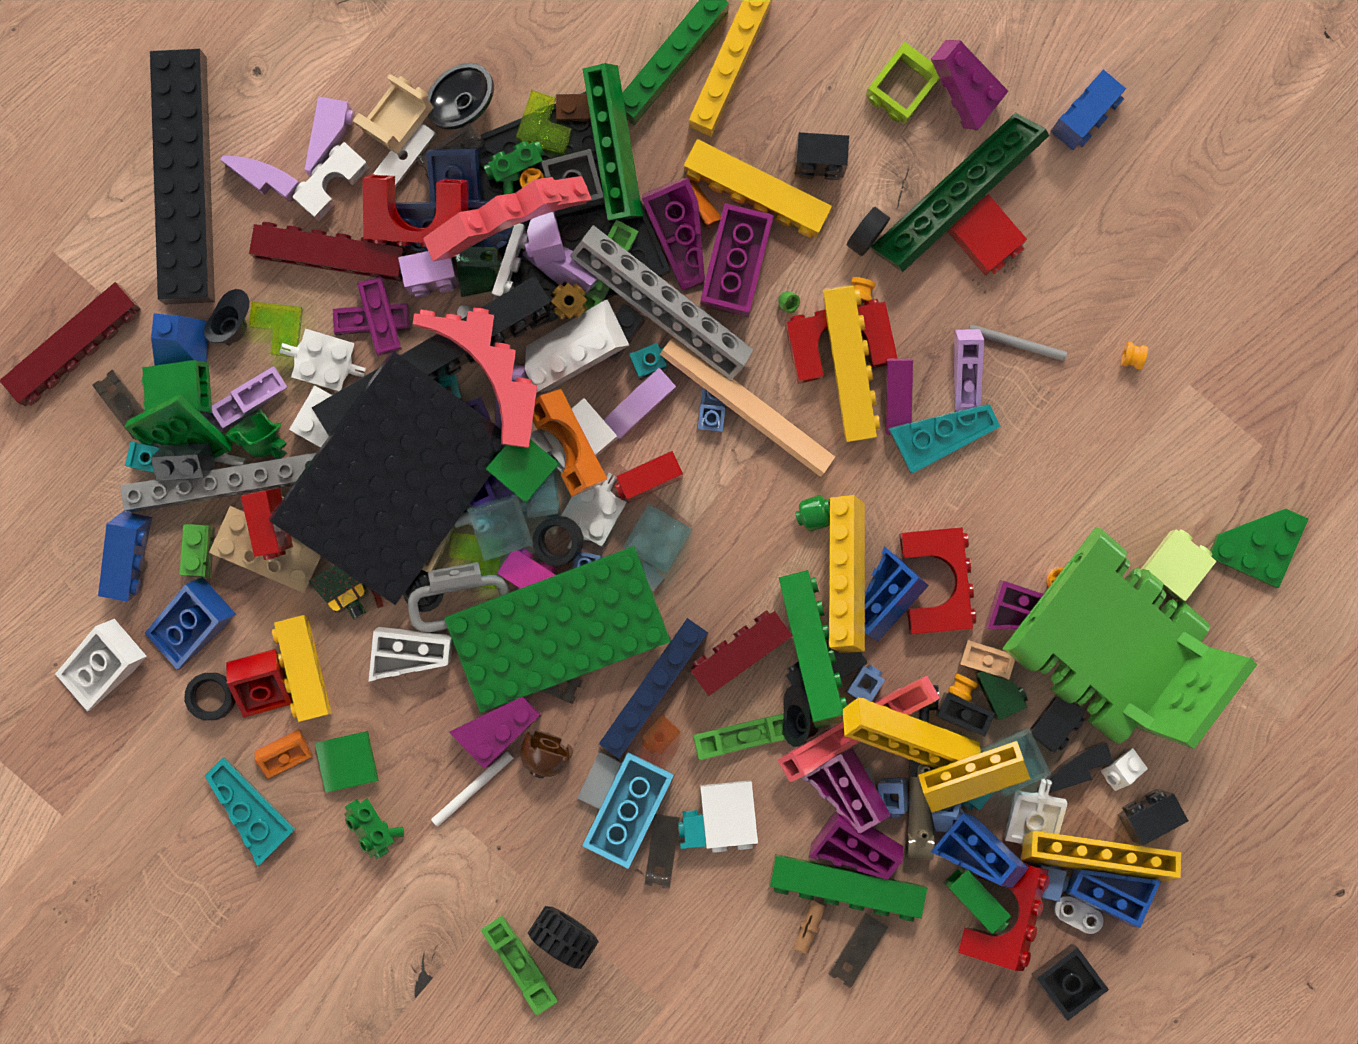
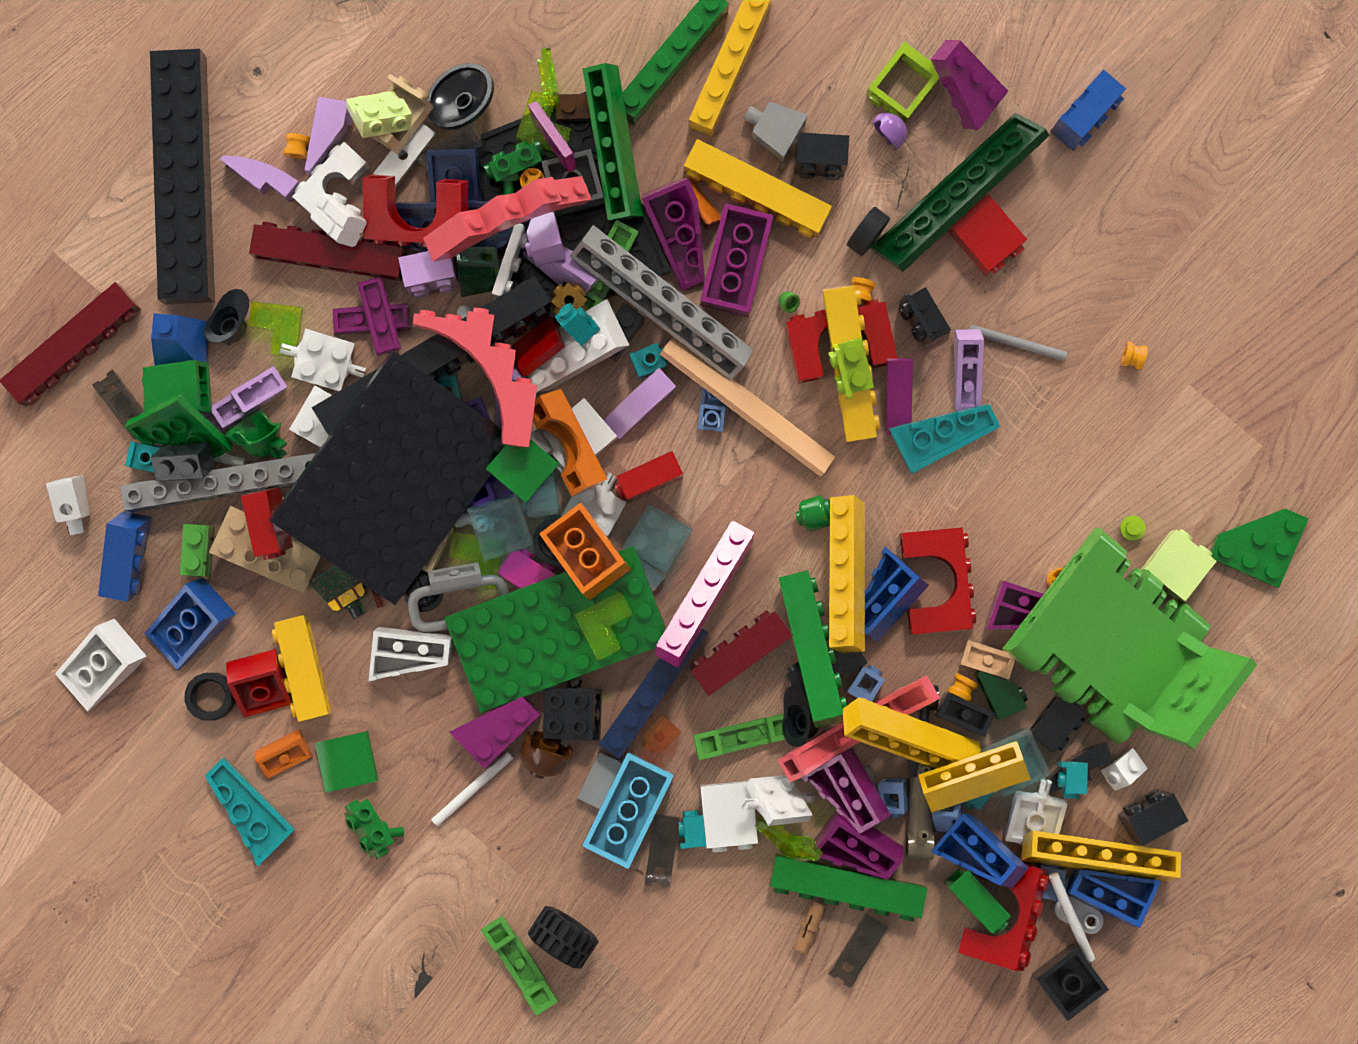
(66, 493): none -> white torso
(296, 146): none -> light orange wheel
(338, 219): none -> white brick
(379, 114): none -> yellowish green plate
(538, 346): none -> red tile
(548, 77): none -> clear neon green plate
(552, 136): none -> tile
(572, 714): none -> black bracket
(577, 323): none -> teal brick
(585, 551): none -> orange brick
(597, 623): none -> clear neon green plate
(704, 594): none -> brick
(776, 128): none -> light grey torso
(778, 800): none -> white plate
(789, 844): none -> clear neon green plate
(852, 367): none -> lime bracket
(891, 128): none -> medium lavender hair
(923, 316): none -> black bracket
(1071, 916): none -> white bar
(1073, 778): none -> teal brick
(1132, 528): none -> lime plate

